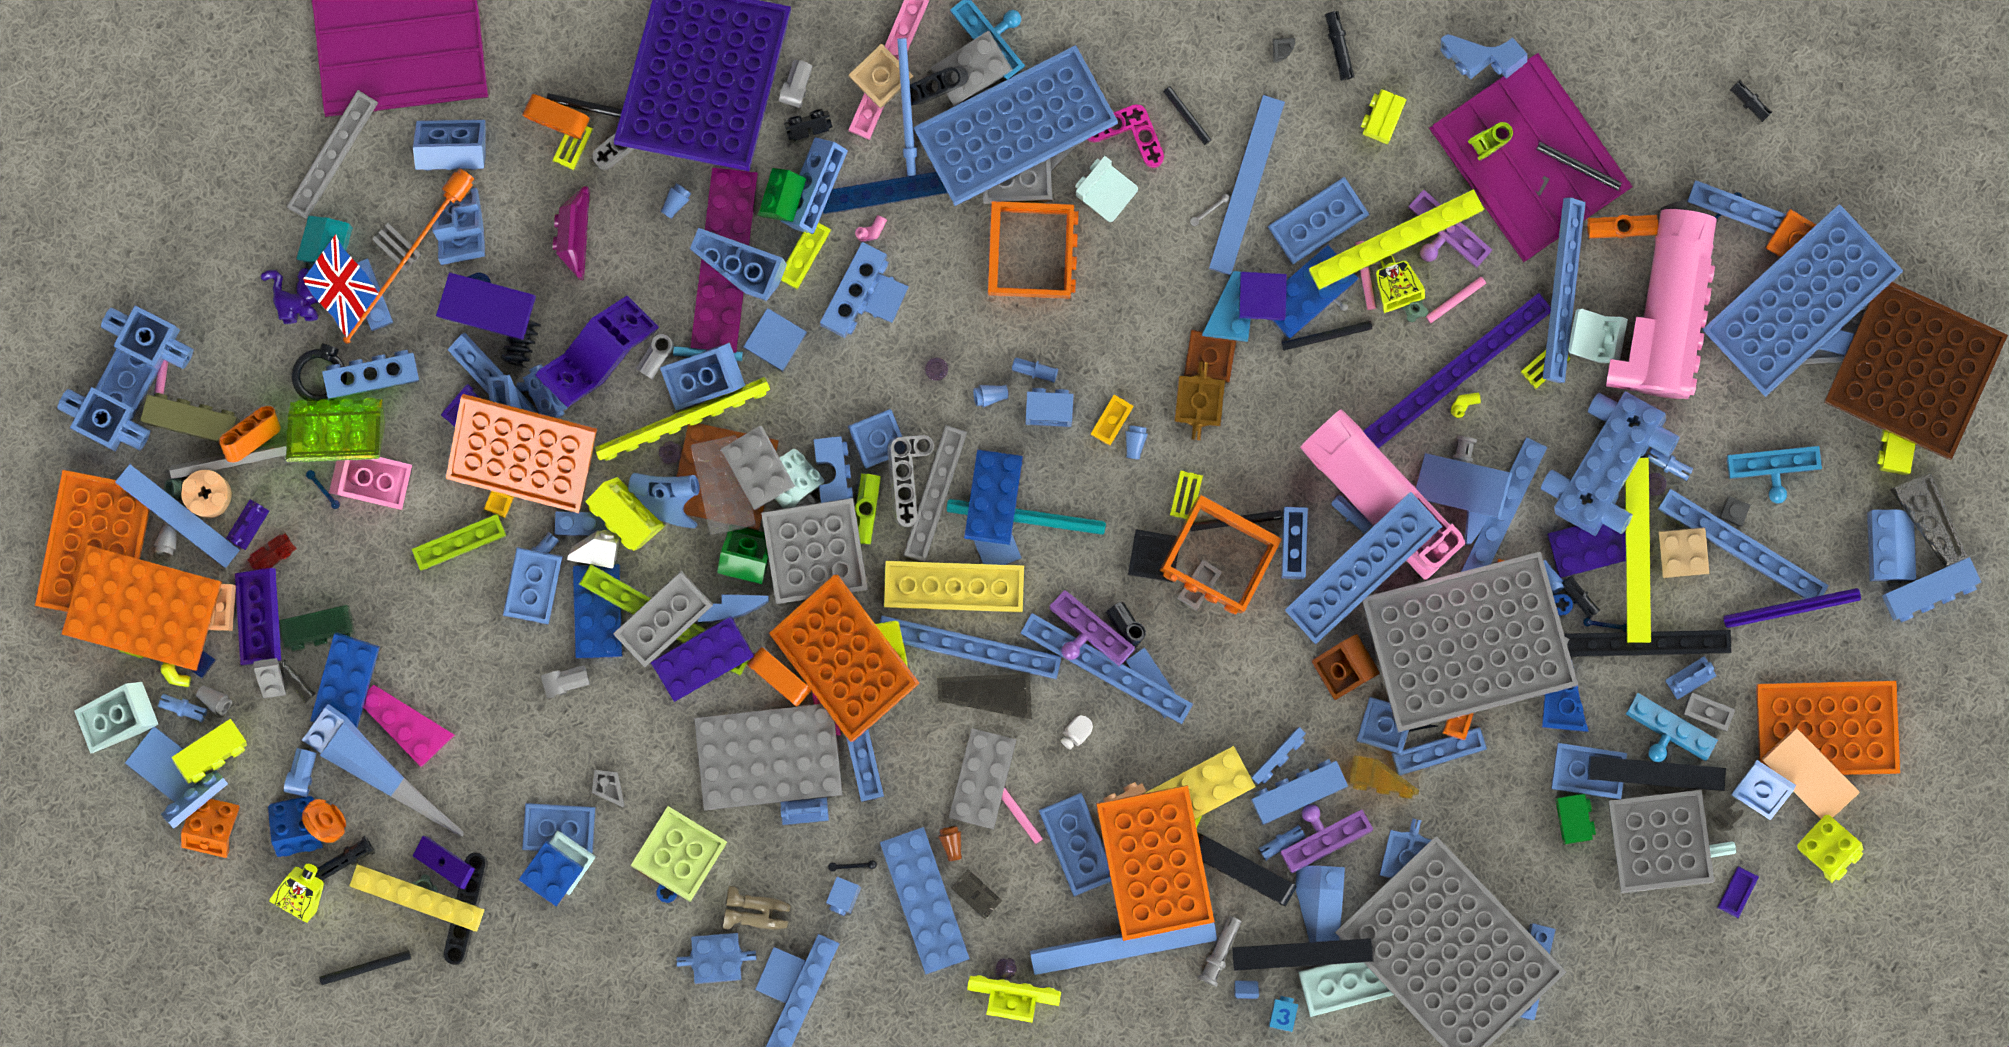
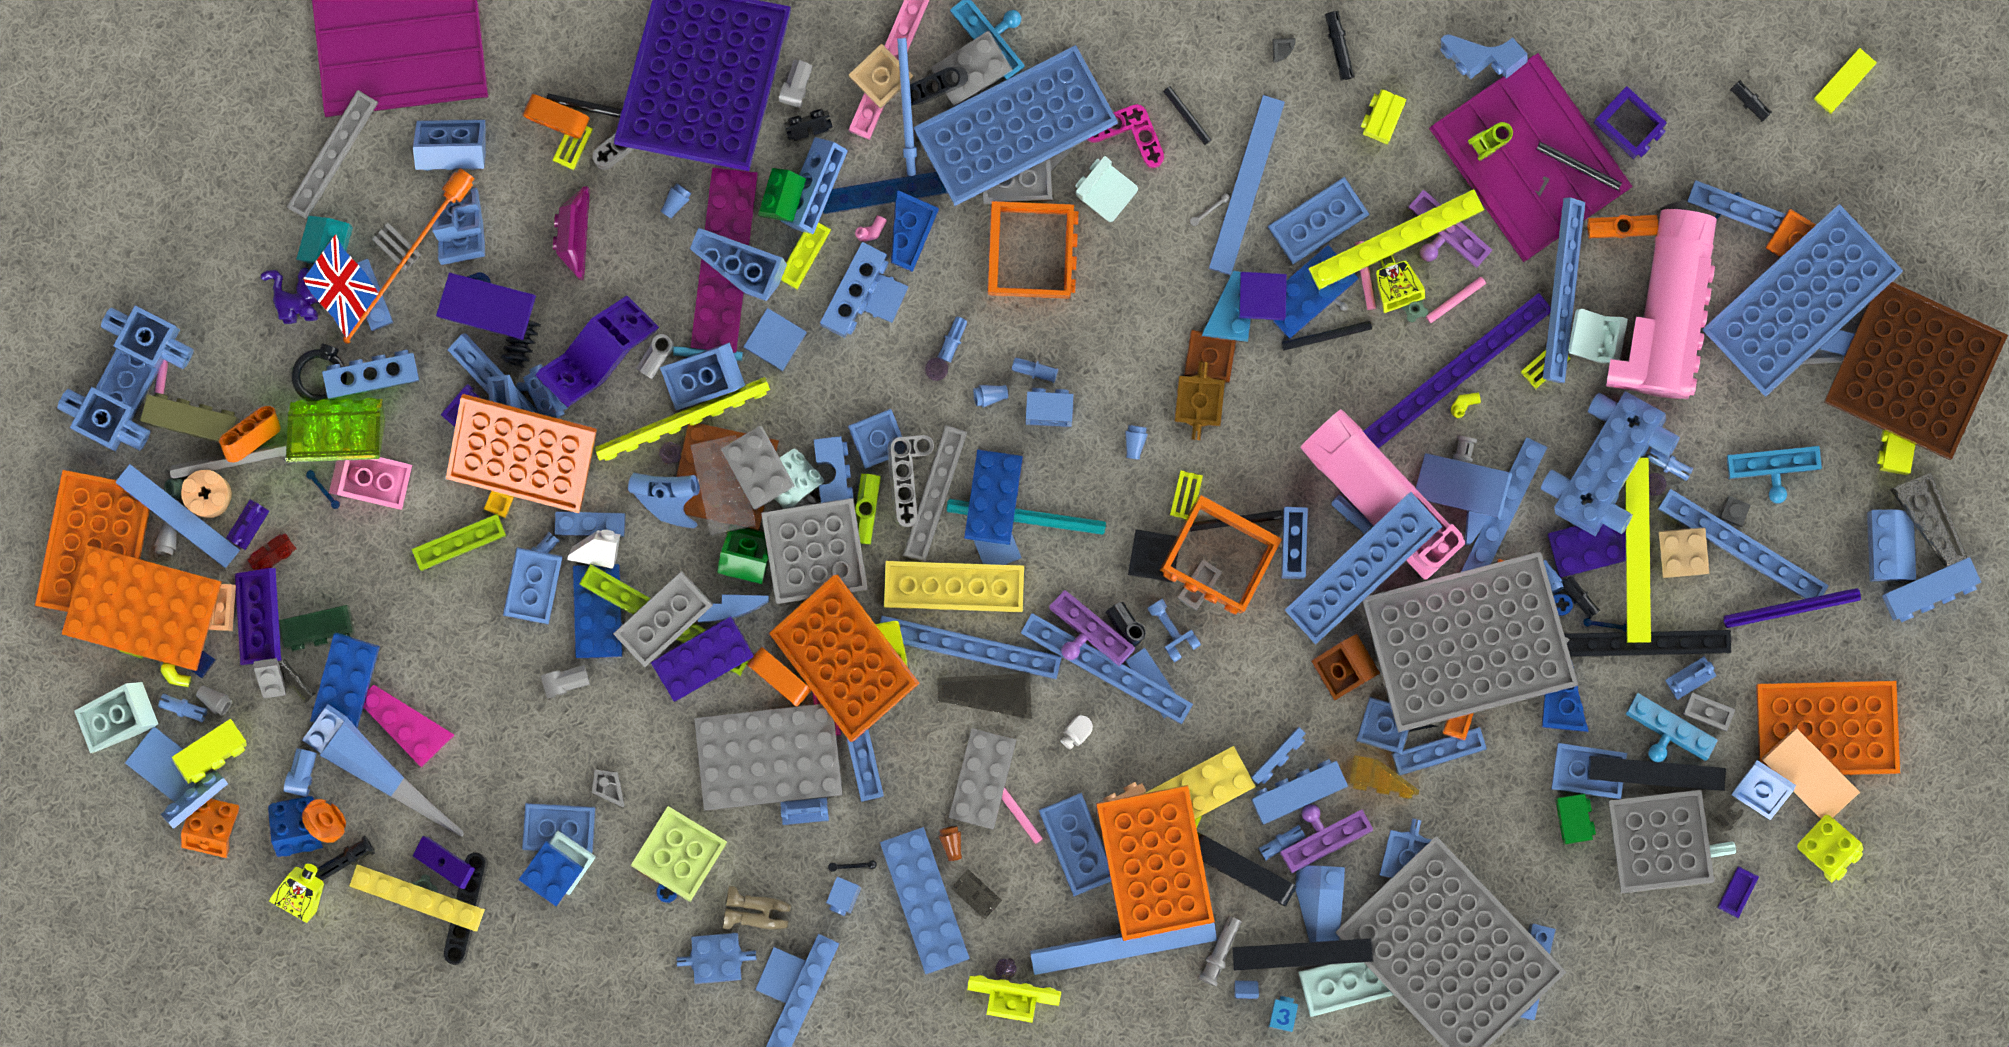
(365, 967): black bar -> none
(624, 514): neon yellow slope -> none
(910, 229): none -> blue wing
(953, 339): none -> medium blue axle
(1112, 420): yellow plate -> none
(1159, 610): none -> medium blue bar
(1621, 141): none -> dark purple window
(1845, 80): none -> neon yellow tile

